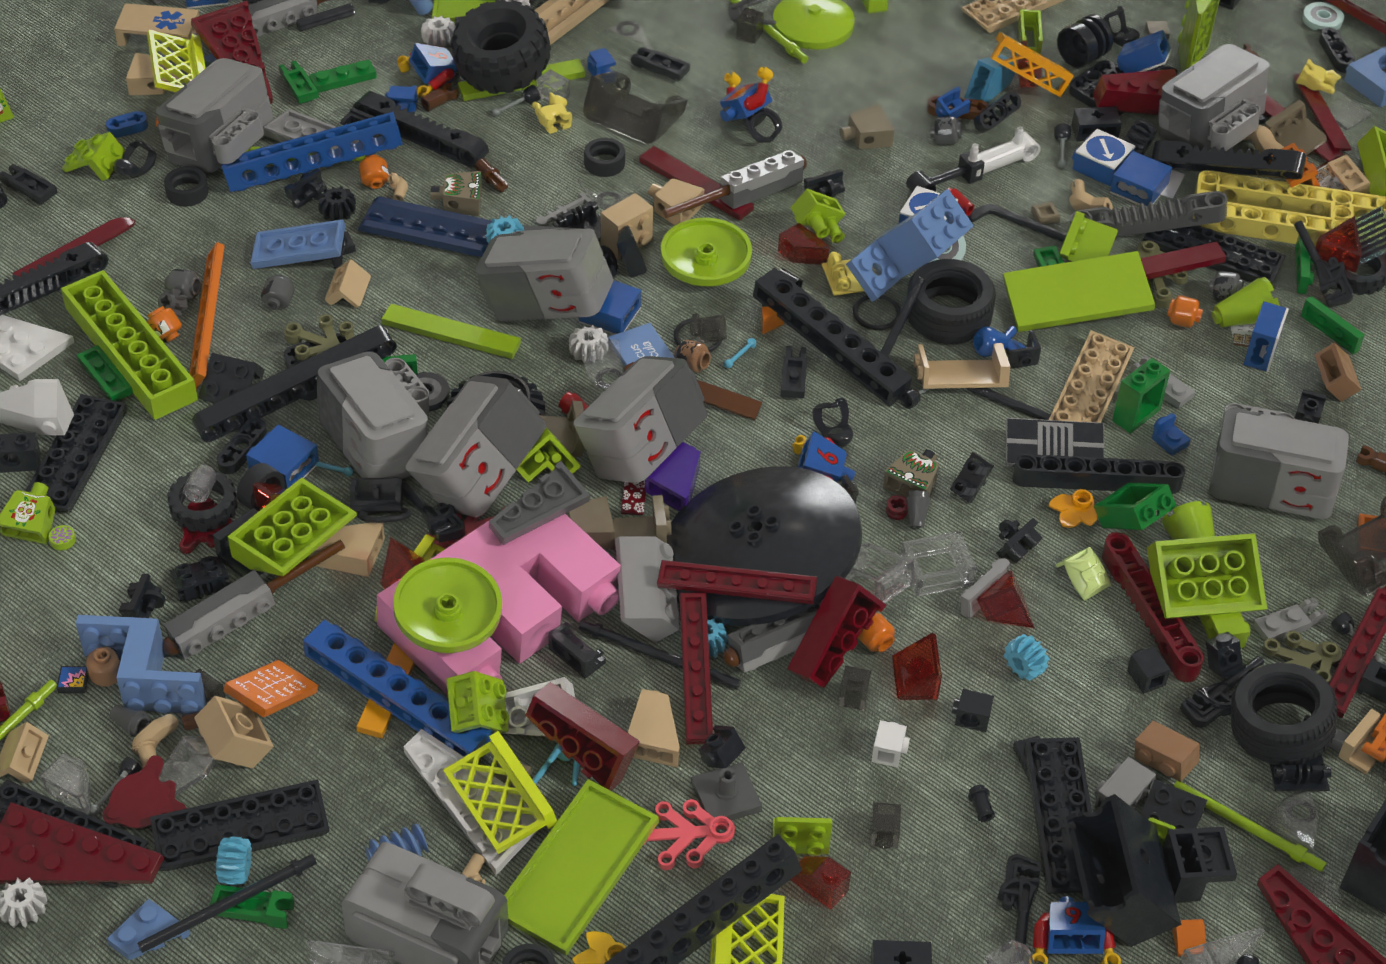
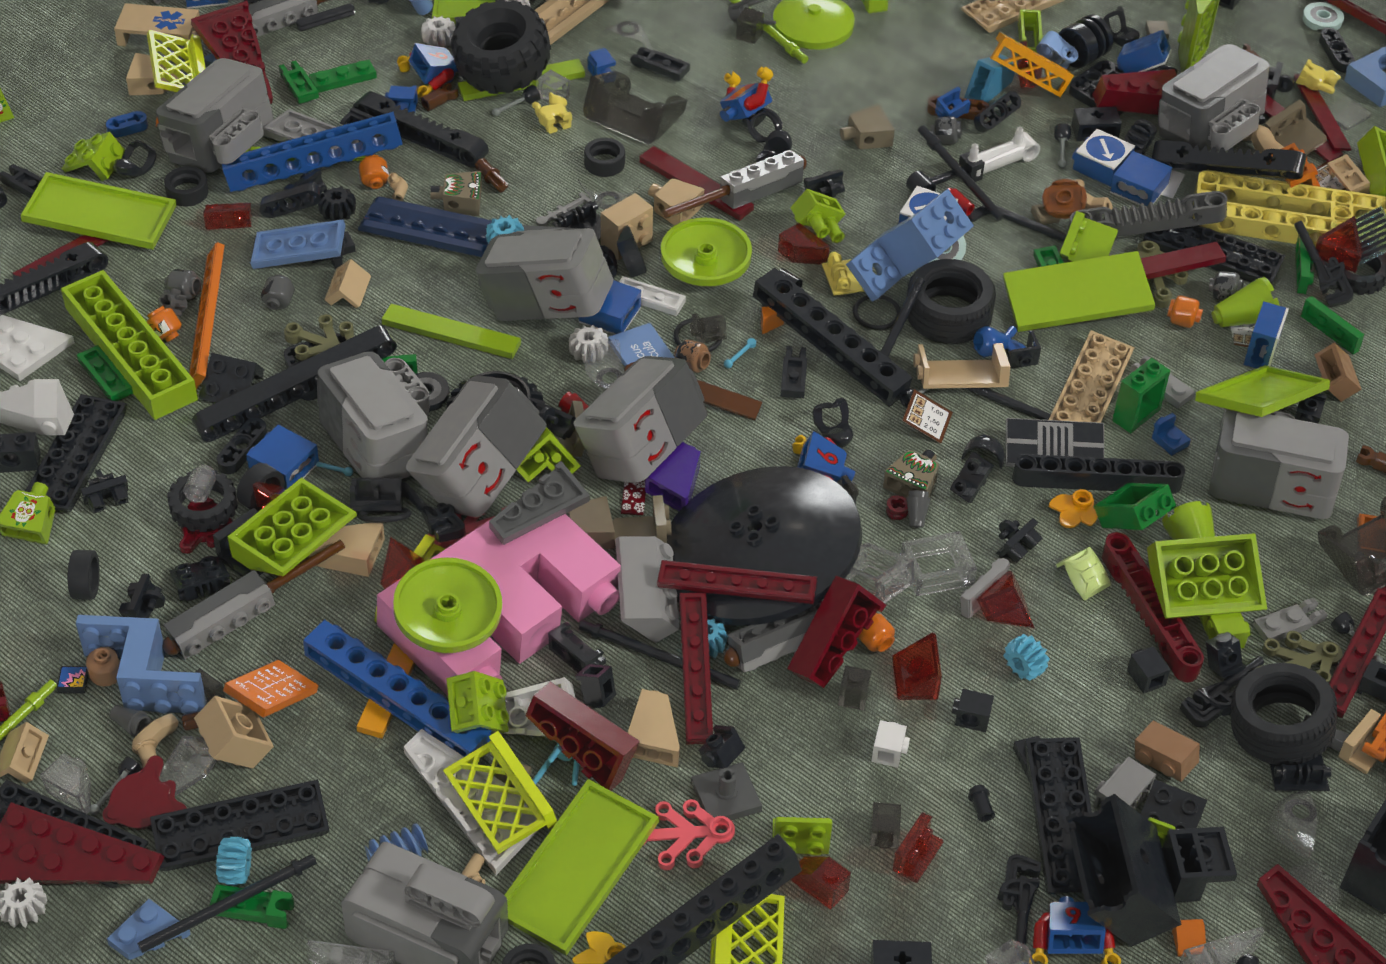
(62, 537): lime tile -> none
(83, 574): none -> black tyre
(99, 210): none -> lime tile
(104, 487): none -> black hips
(228, 216): none -> clear red bracket
(297, 193): none -> black beam
(557, 421): none -> black hips
(597, 684): none -> black brick
(656, 297): none -> white tile
(776, 143): none -> black piece
(917, 850): none -> clear red bracket
(927, 416): none -> sticker
(935, 144): none -> black bar
(988, 443): none -> black helmet
(1056, 48): none -> light blue piece
(1064, 198): none -> dark orange tile
(1262, 390): none -> lime tile
(1275, 81): none -> black hips
(1297, 852): lime bar -> none

